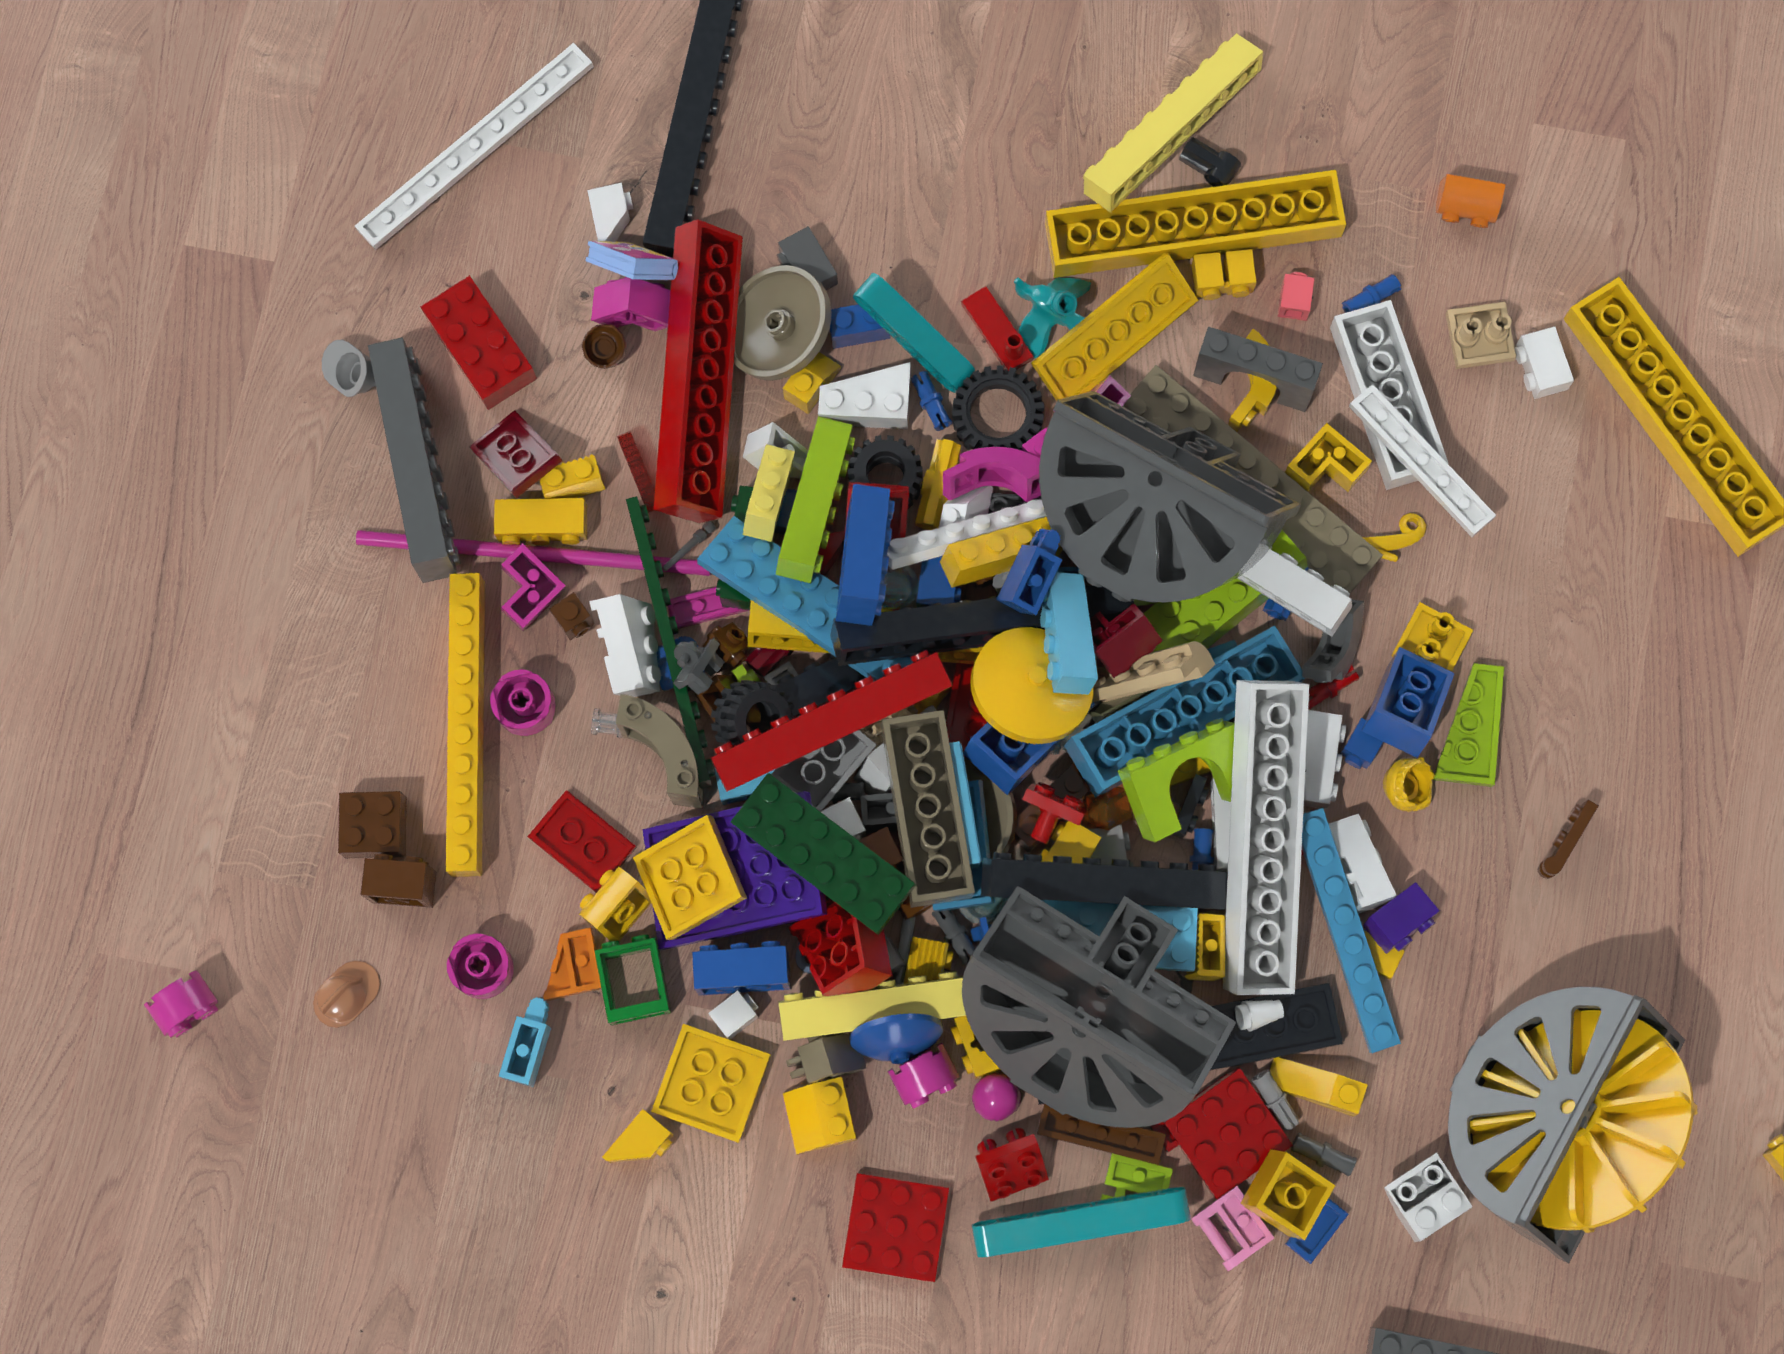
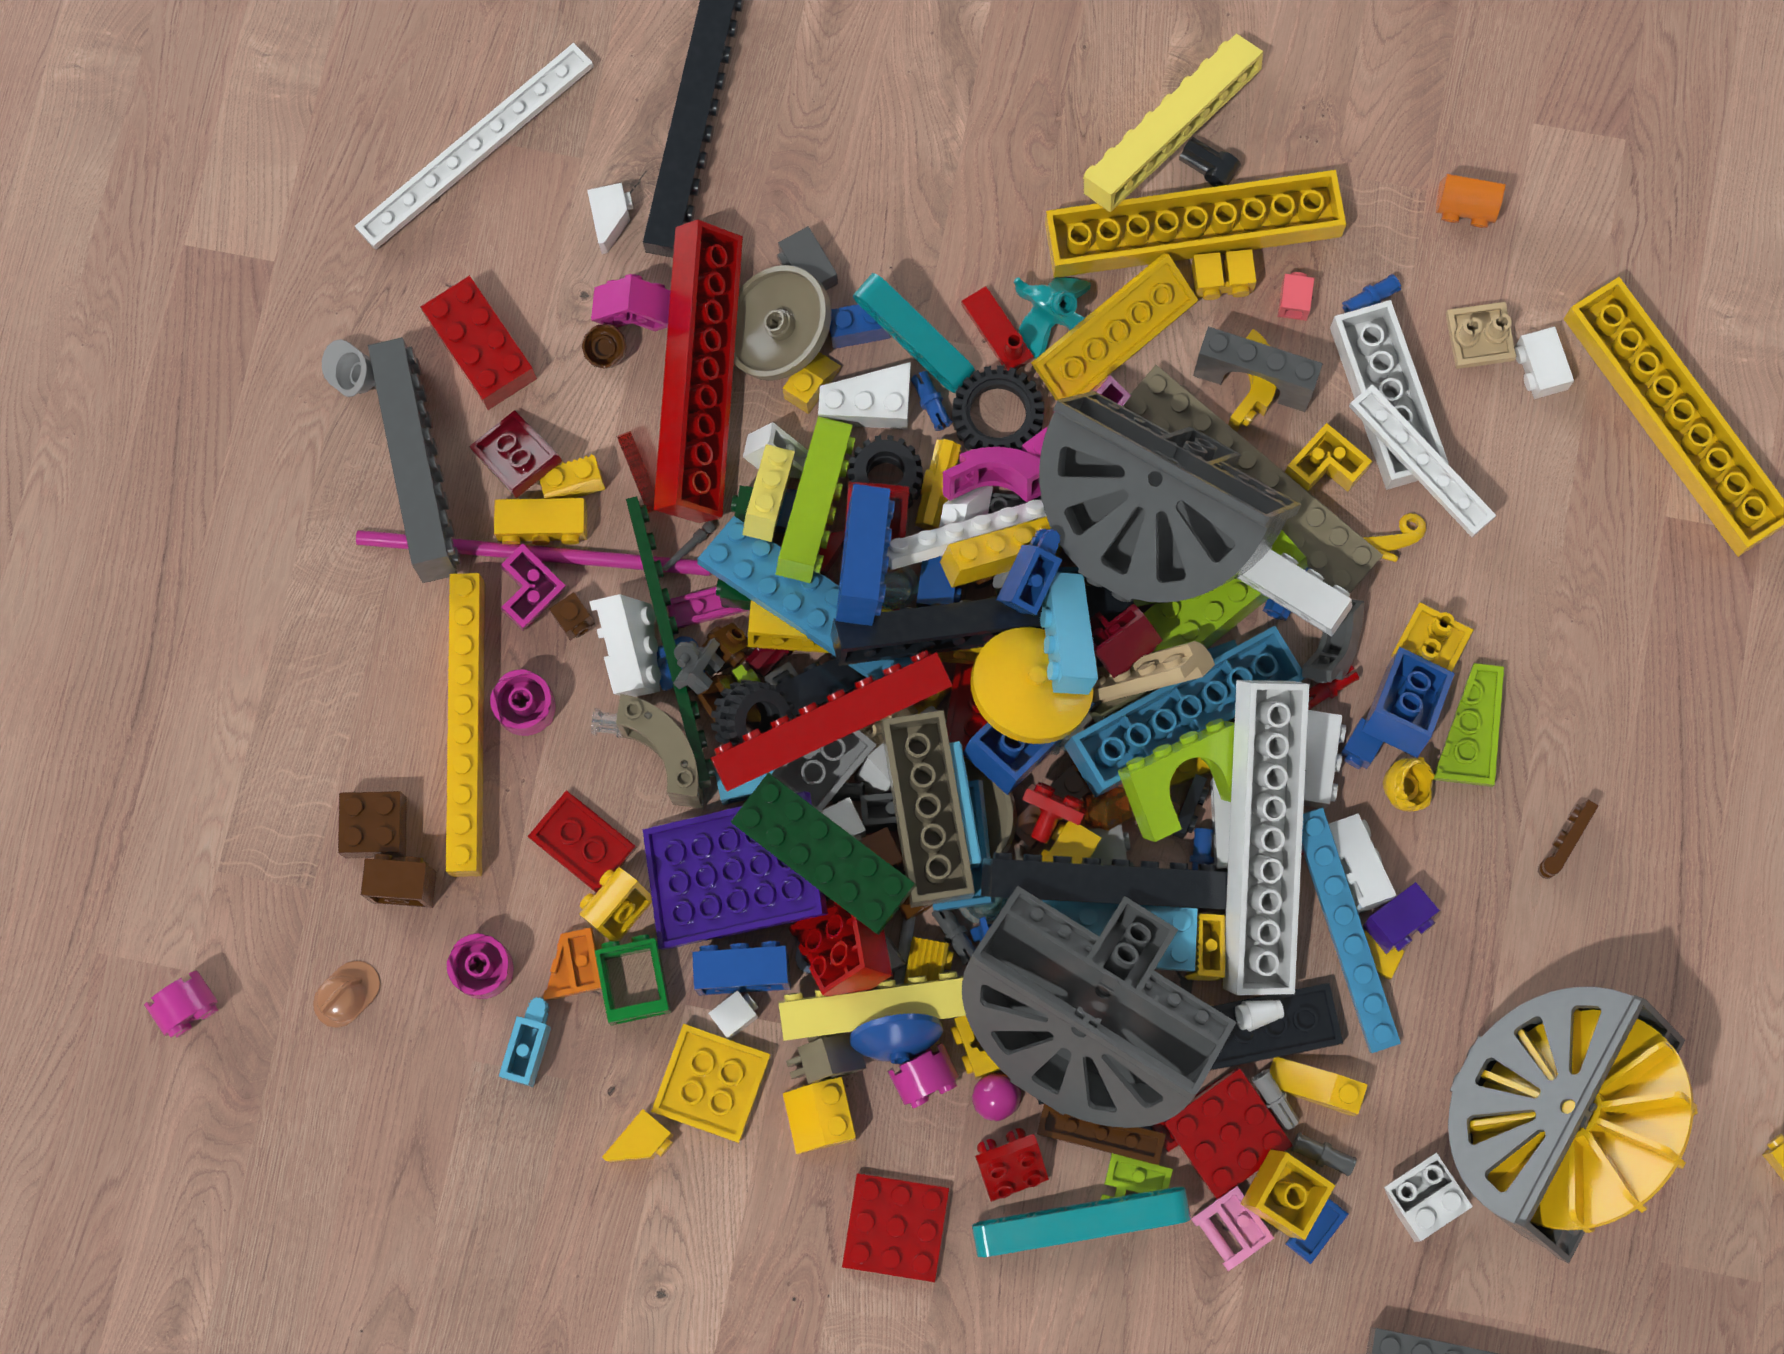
(632, 260): light blue piece -> none
(689, 877): yellow plate -> none

